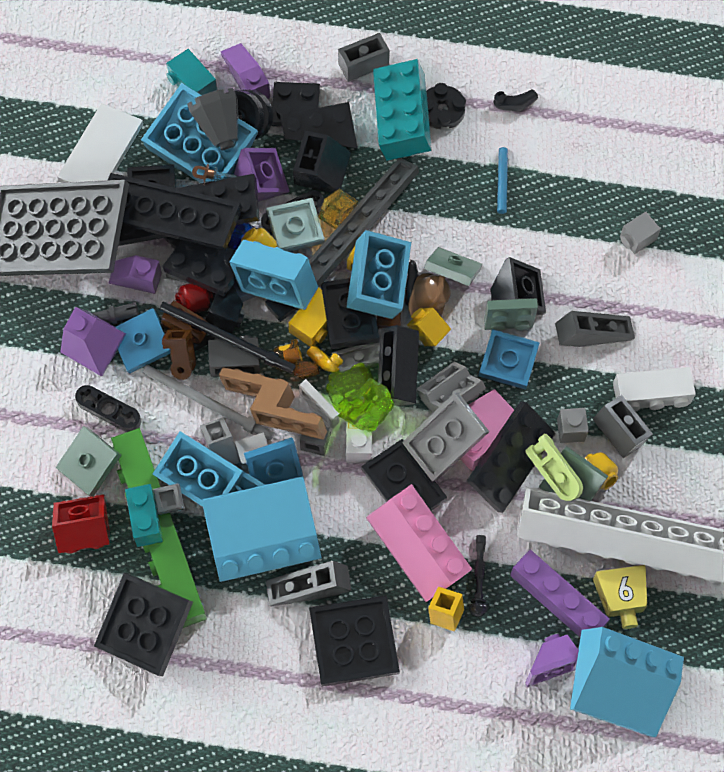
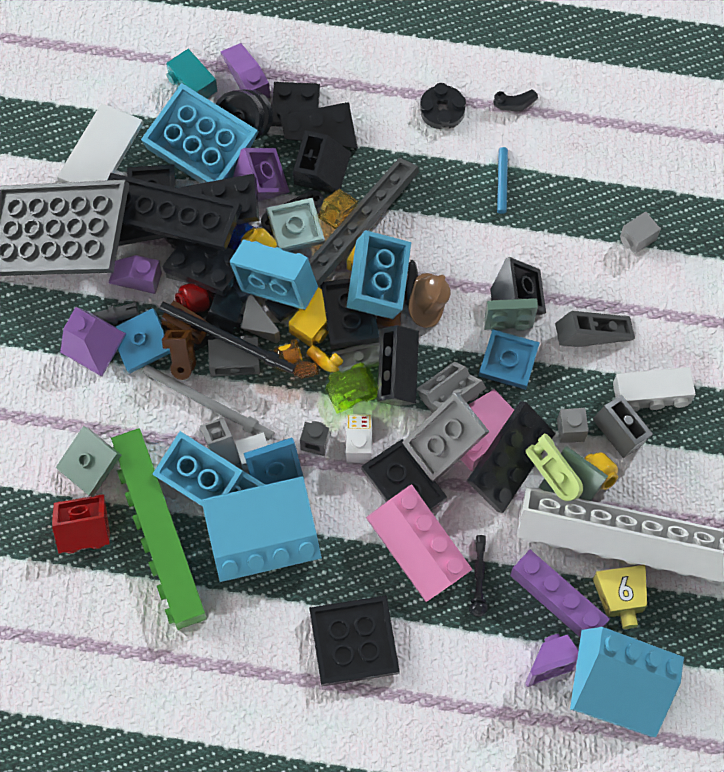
(96, 394): black beam -> none
(143, 515): teal brick -> none
(143, 624): black plate -> none
(168, 499): light grey tile -> none
(211, 174): piece -> none
(217, 117): dark grey cone -> none
(258, 322): none -> light grey slope
(273, 403): medium nougat bracket -> none
(309, 584): dark grey slope -> none
(319, 403): white tile -> none
(363, 56): dark grey brick -> none
(371, 407): clear neon green cylinder -> none
(402, 110): teal brick -> none
(430, 326): yellow brick -> none
(446, 608): yellow brick -> none
(453, 266): sand green plate -> none

